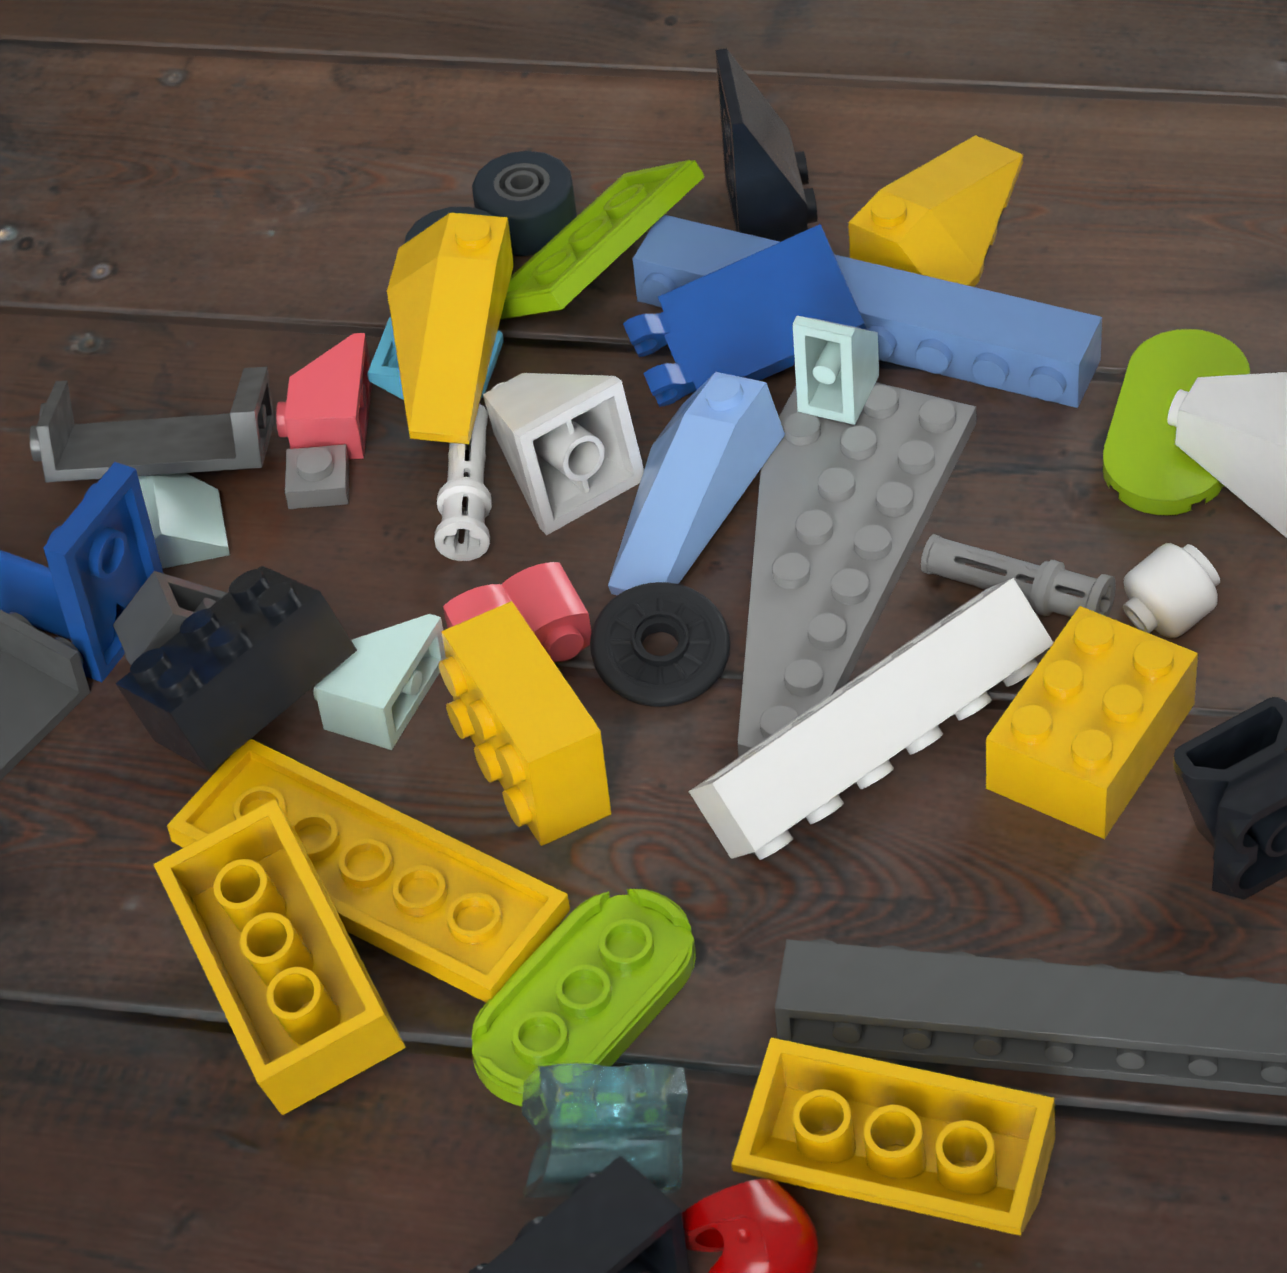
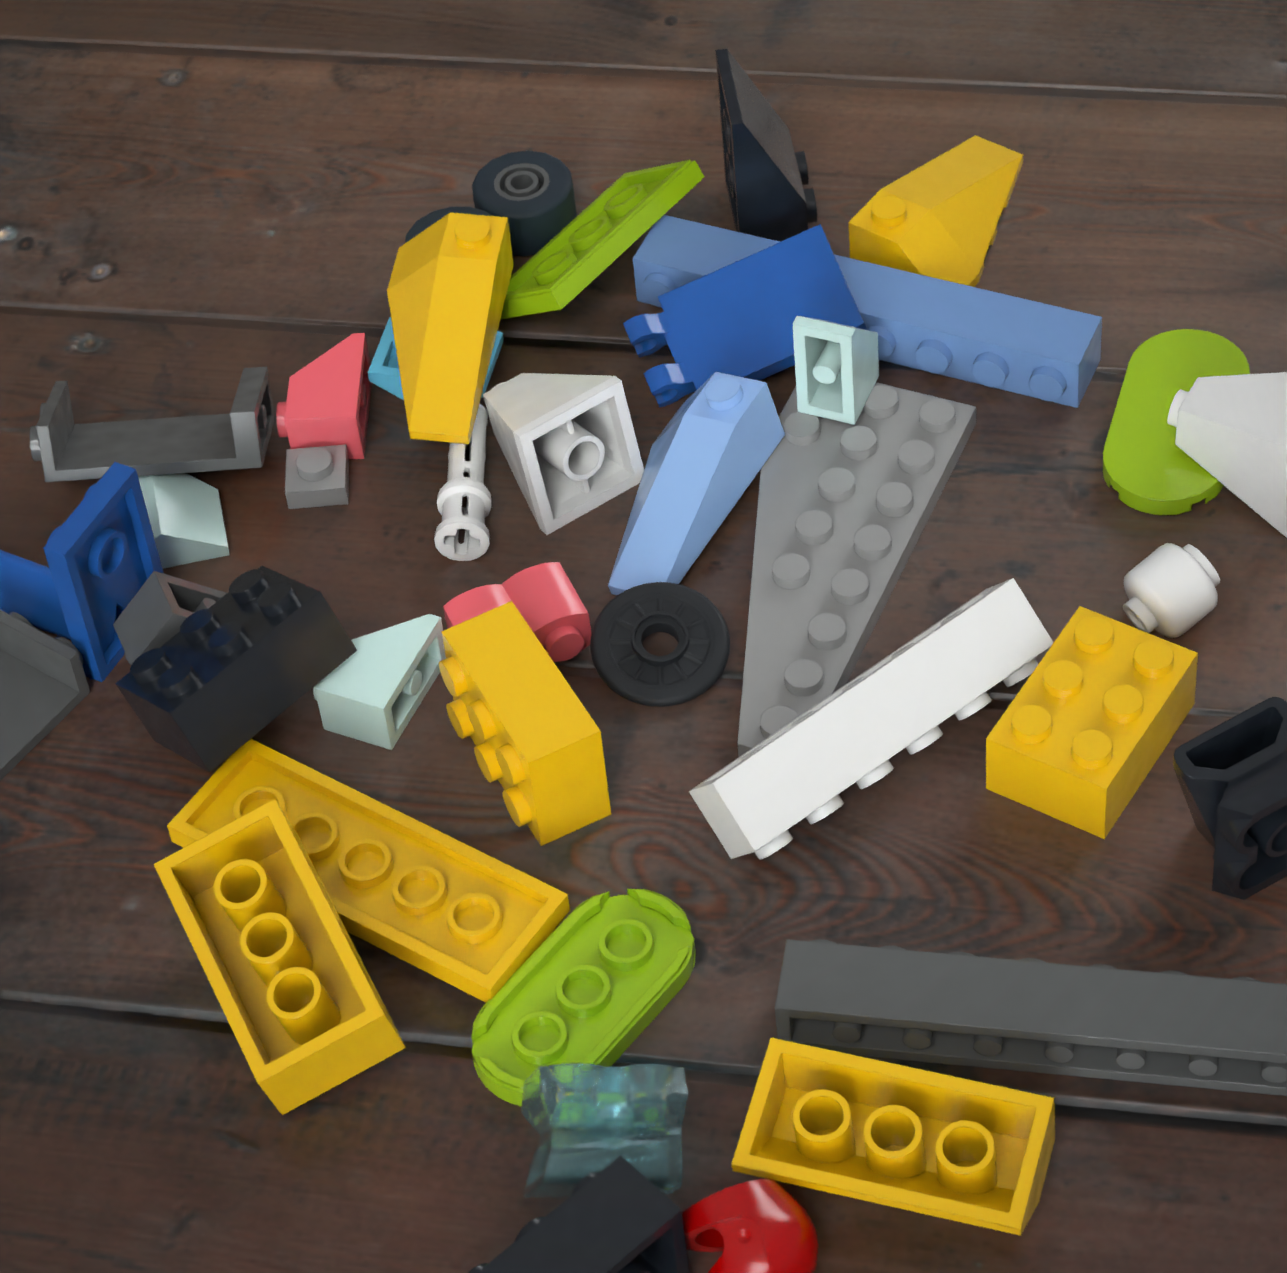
(1049, 579): light grey pin -> none

